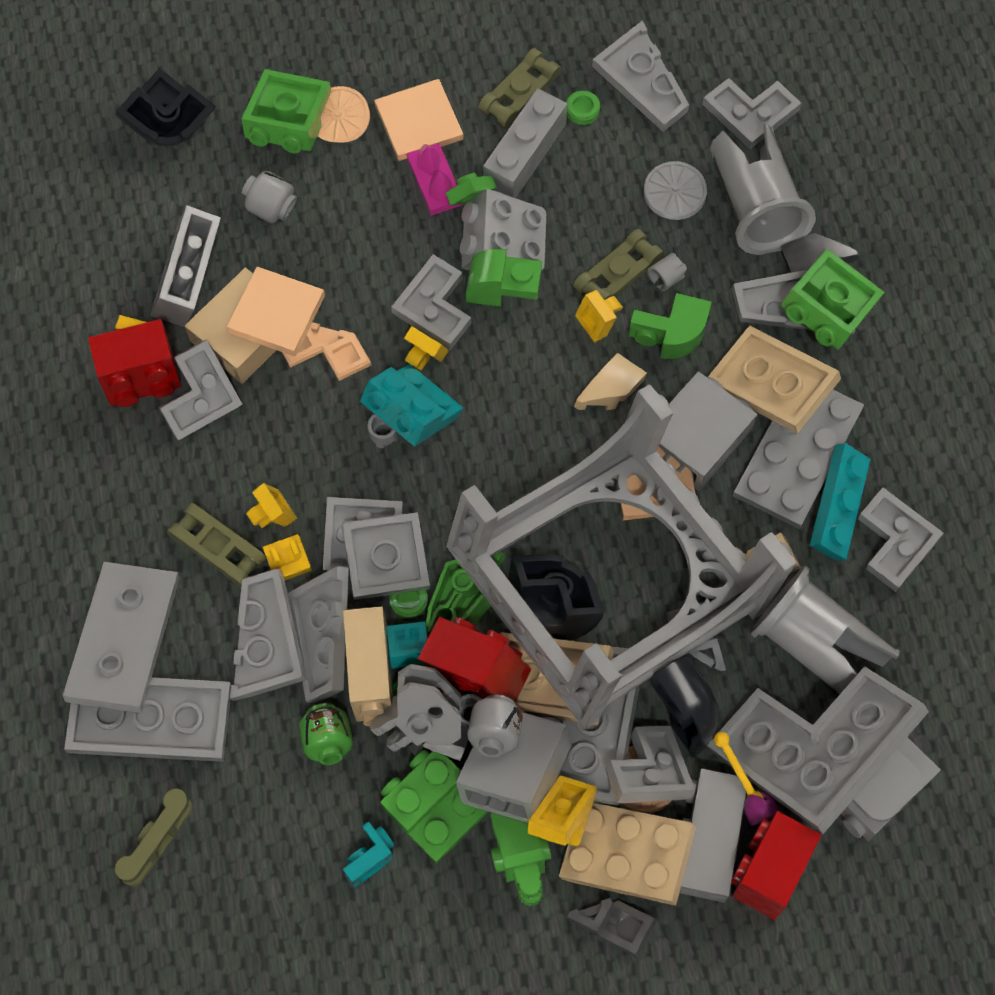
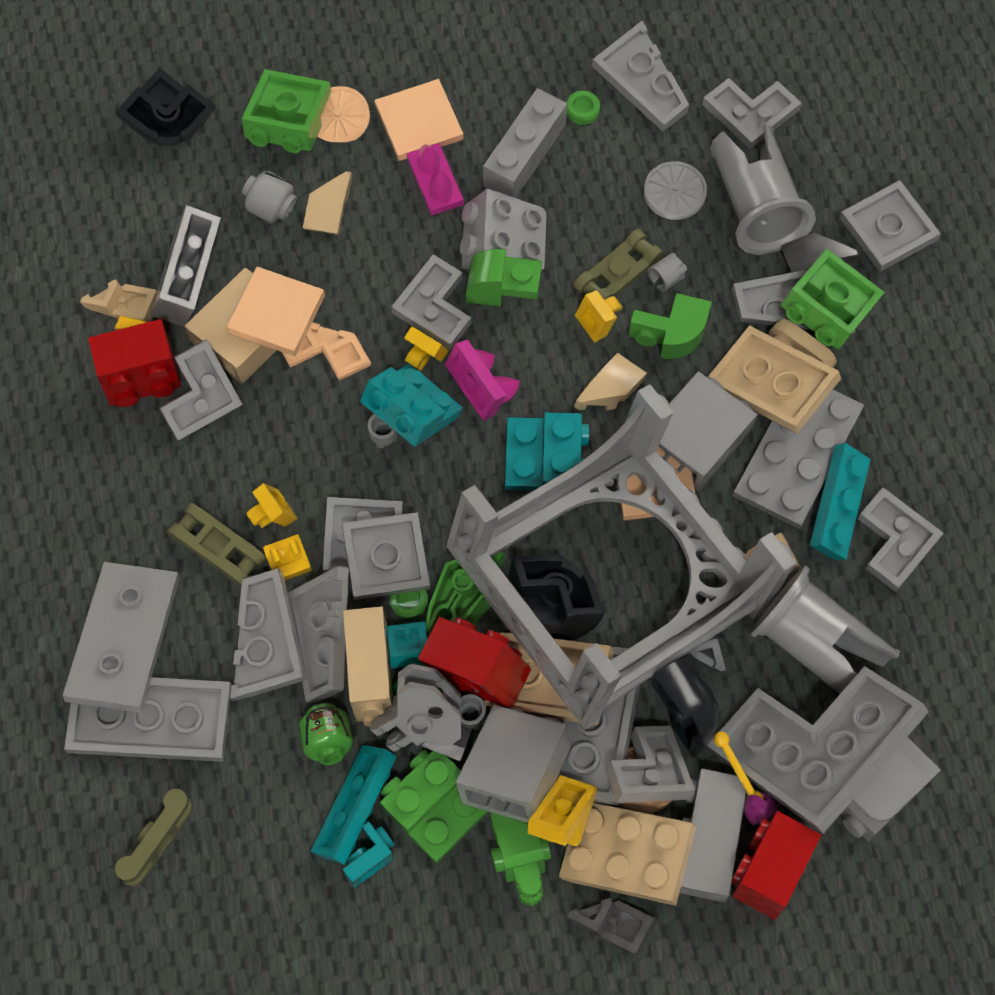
(122, 300): none -> tan slope
(327, 205): none -> tan slope
(353, 804): none -> teal plate
(469, 187): bright green plate -> none
(471, 372): none -> dark pink tile
(496, 725): light grey head -> none
(519, 87): olive plate -> none
(543, 448): none -> teal plate
(799, 339): none -> tan plate
(889, 226): none -> light grey plate

